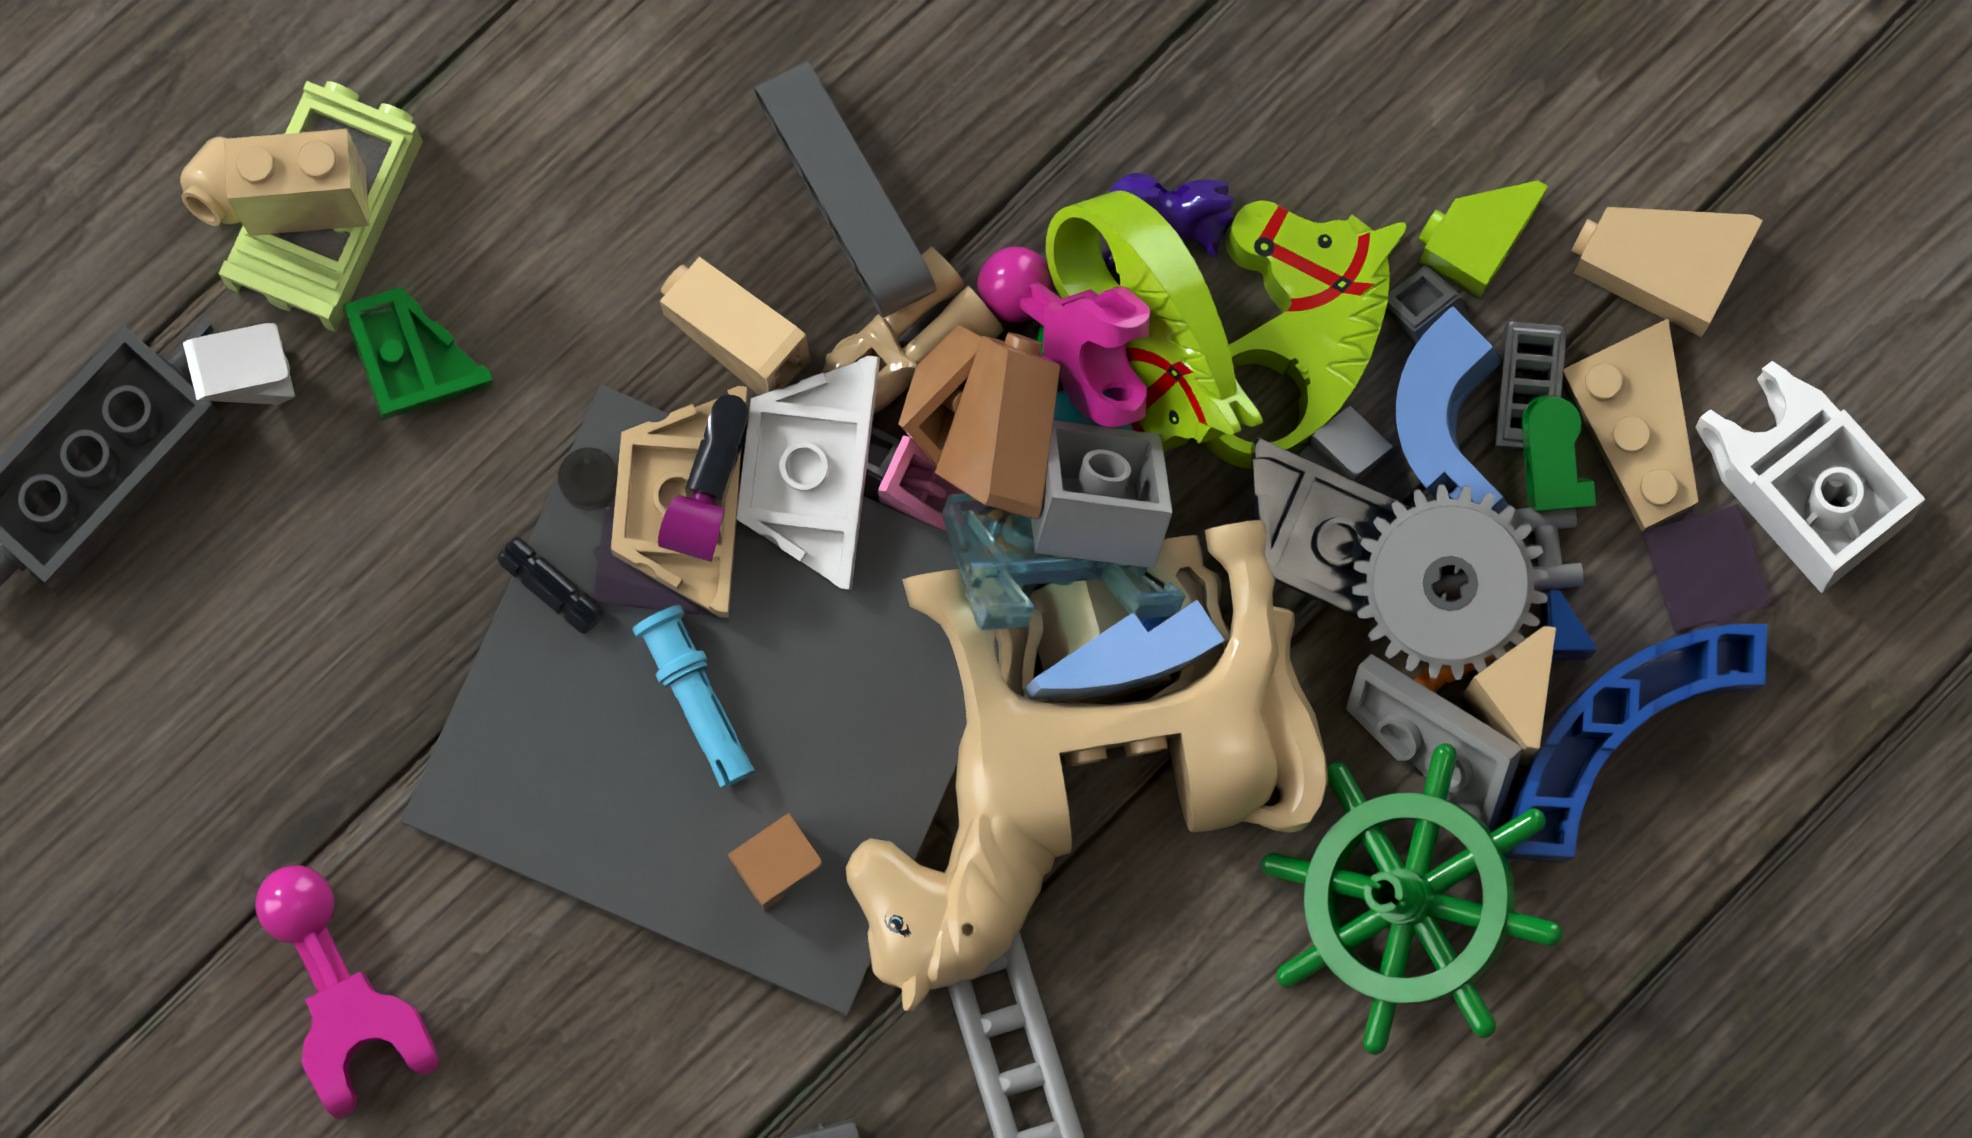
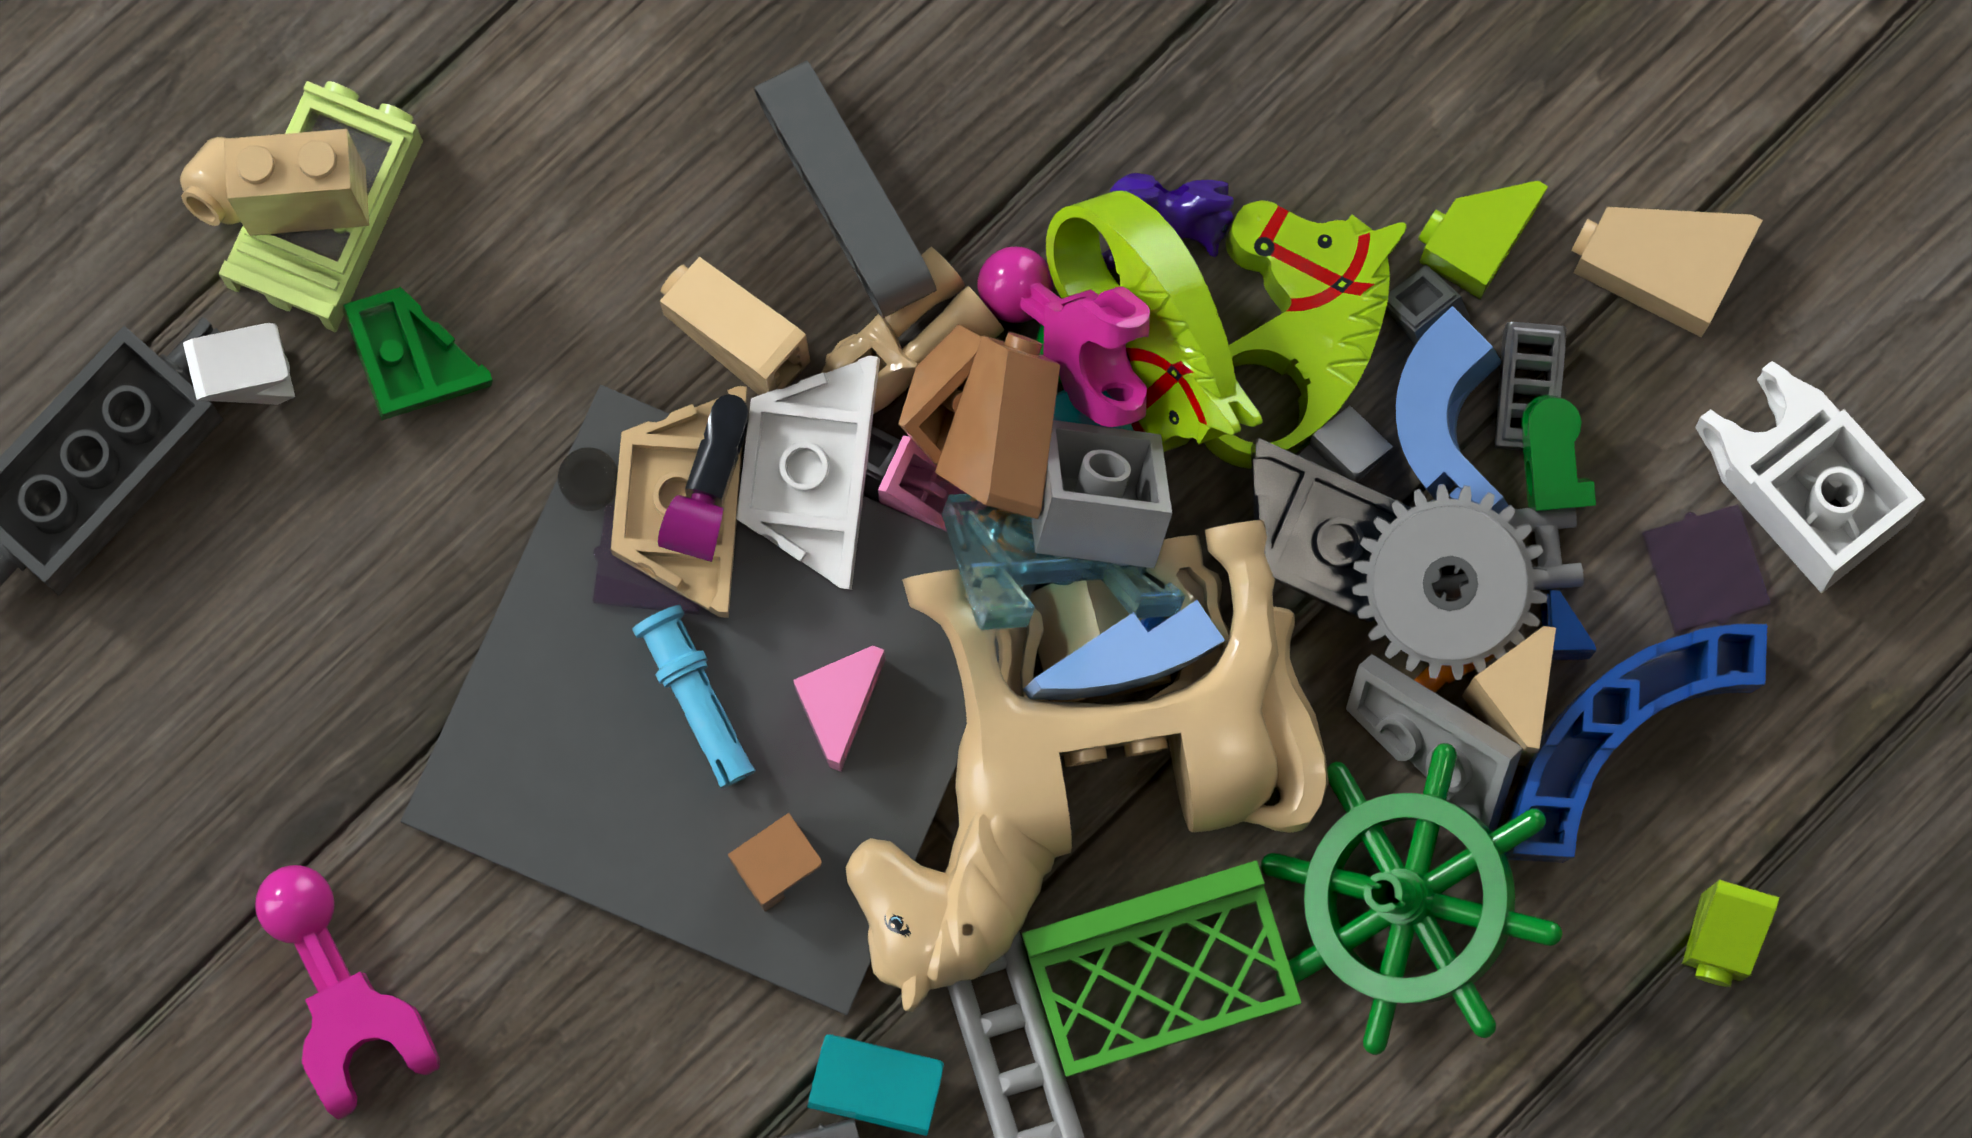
(550, 585): black axle -> none
(837, 700): none -> bright pink slope
(876, 1084): none -> teal slope
(1145, 917): none -> bright green fence
(1638, 422): tan wing -> none
(1728, 932): none -> lime slope

